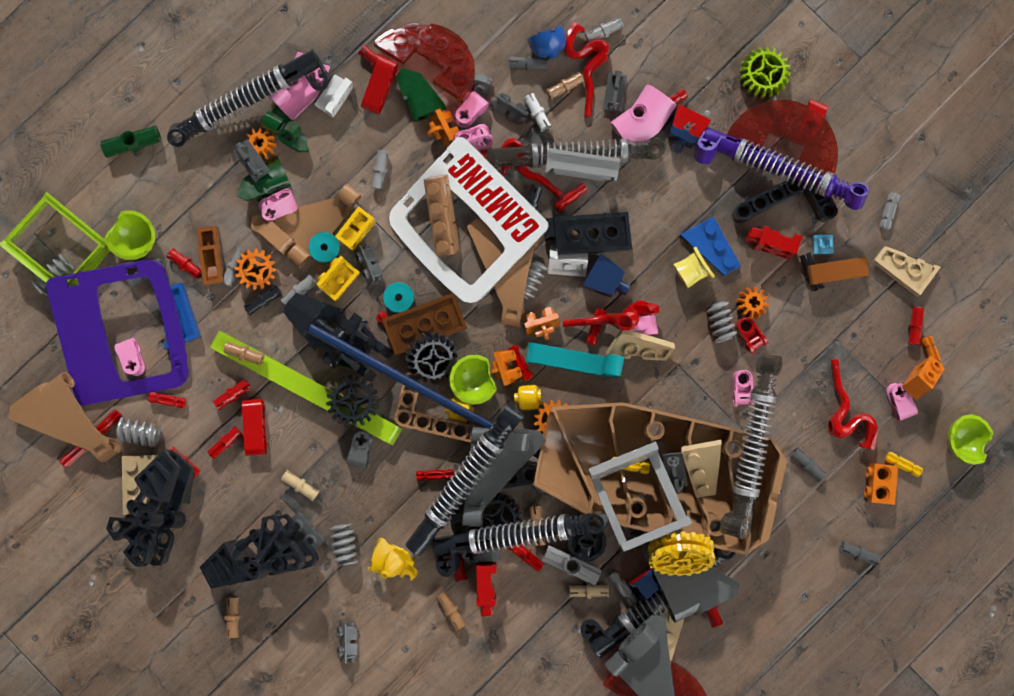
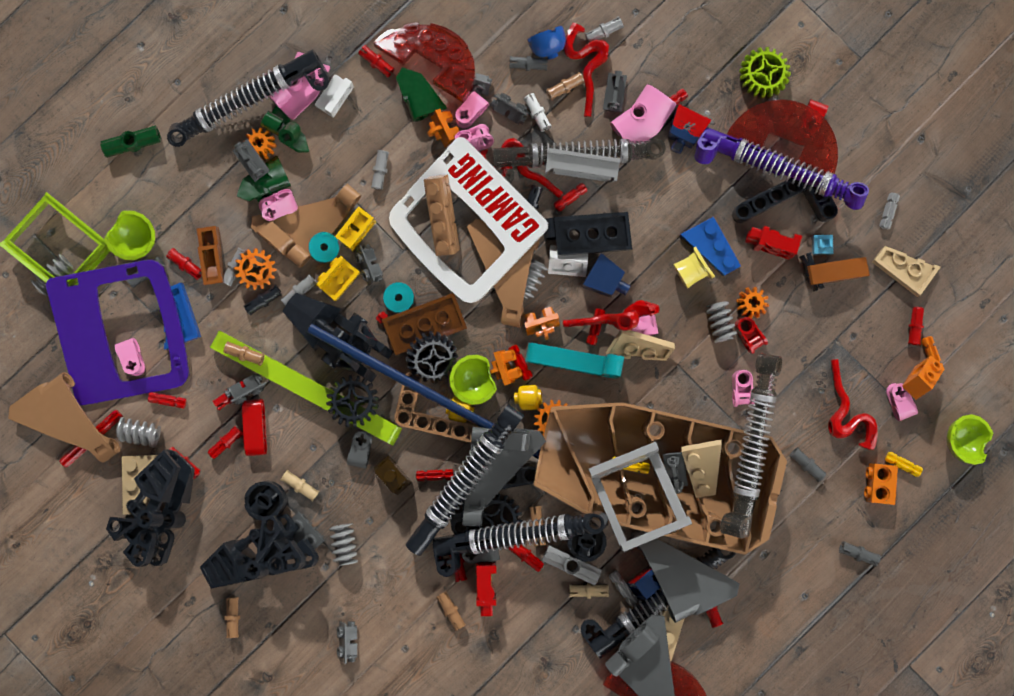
(239, 394): none -> dark grey hinge
(265, 499): none -> black brick
(379, 85): red beam -> none
(392, 475): none -> dark brown torso
(392, 561): yellow helmet -> none
(681, 554): yellow piece -> none

